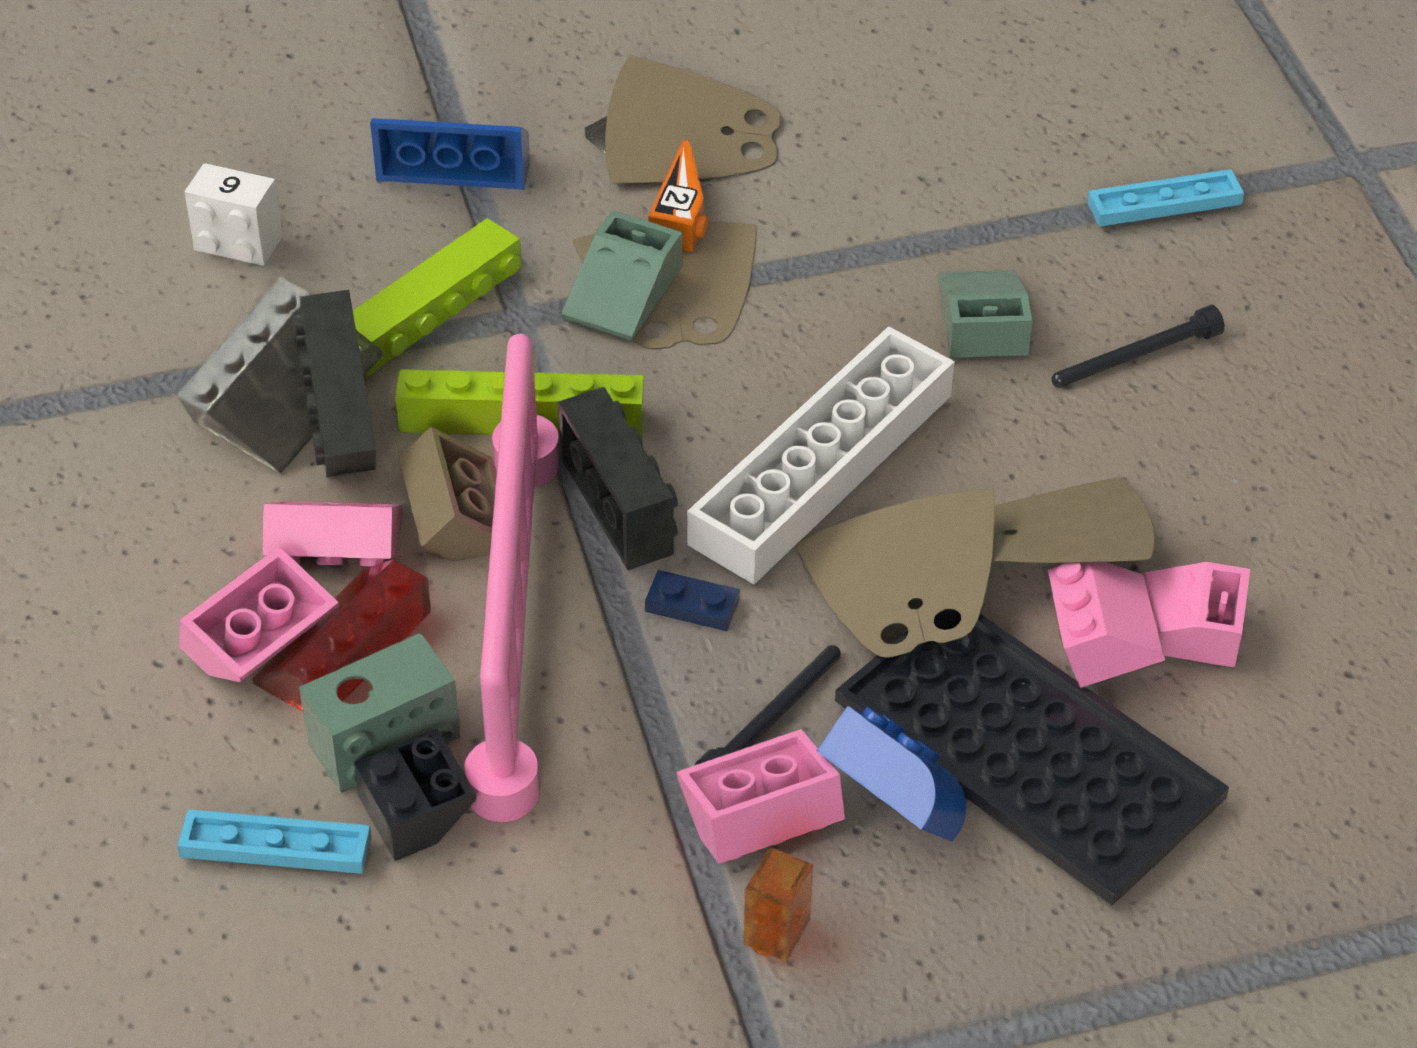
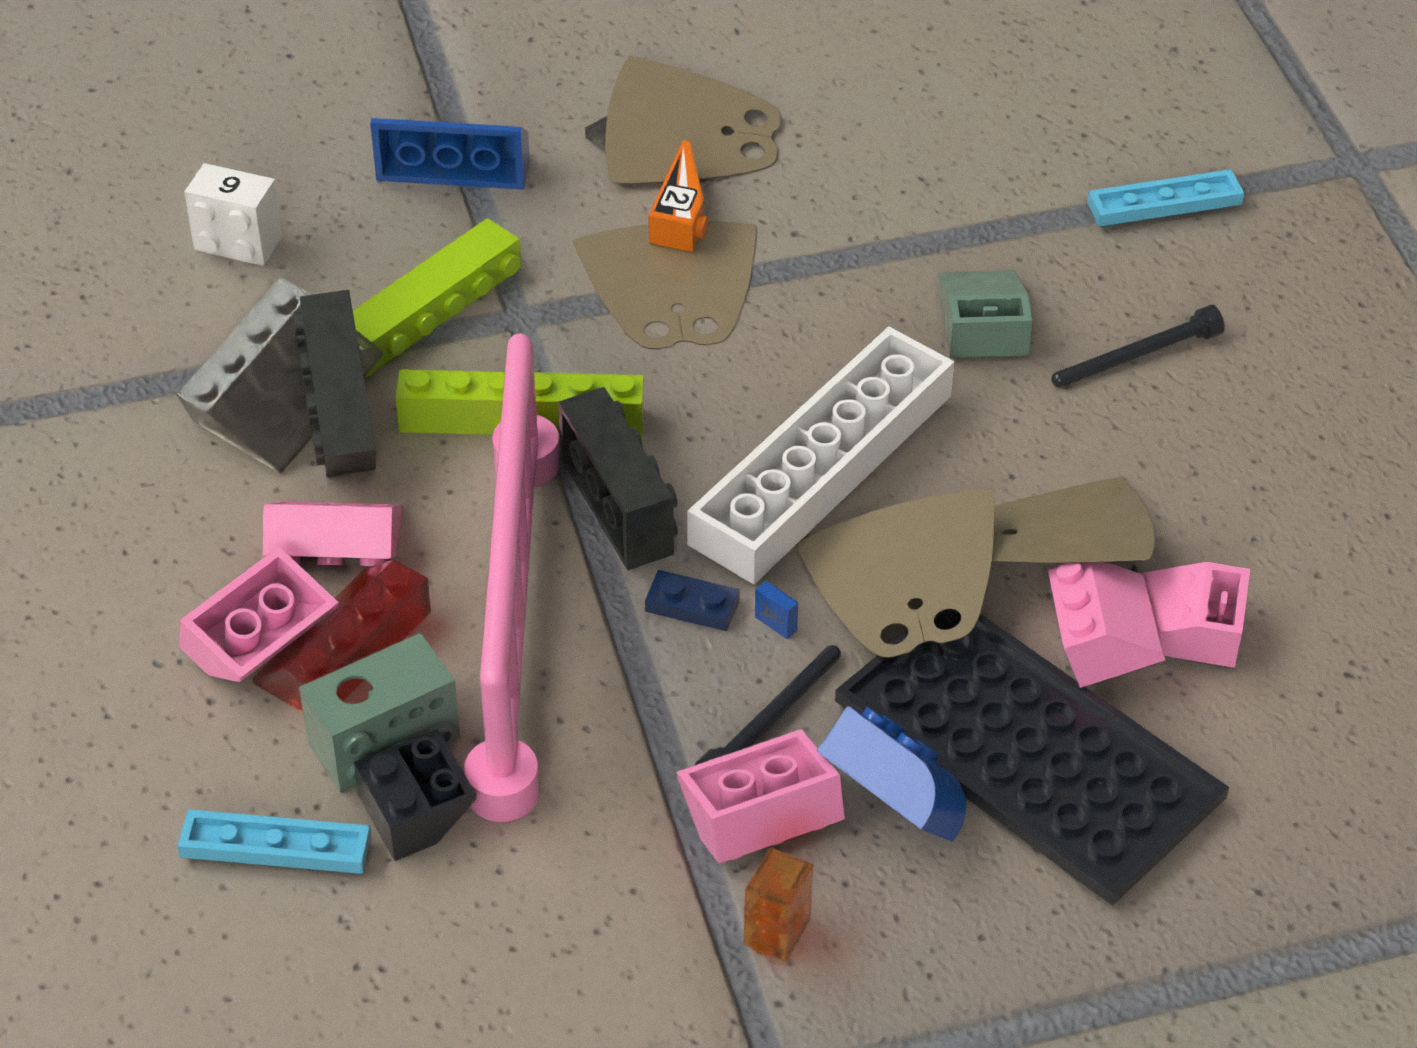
(450, 495): dark tan slope -> none
(624, 275): sand green slope -> none
(776, 609): none -> blue tile

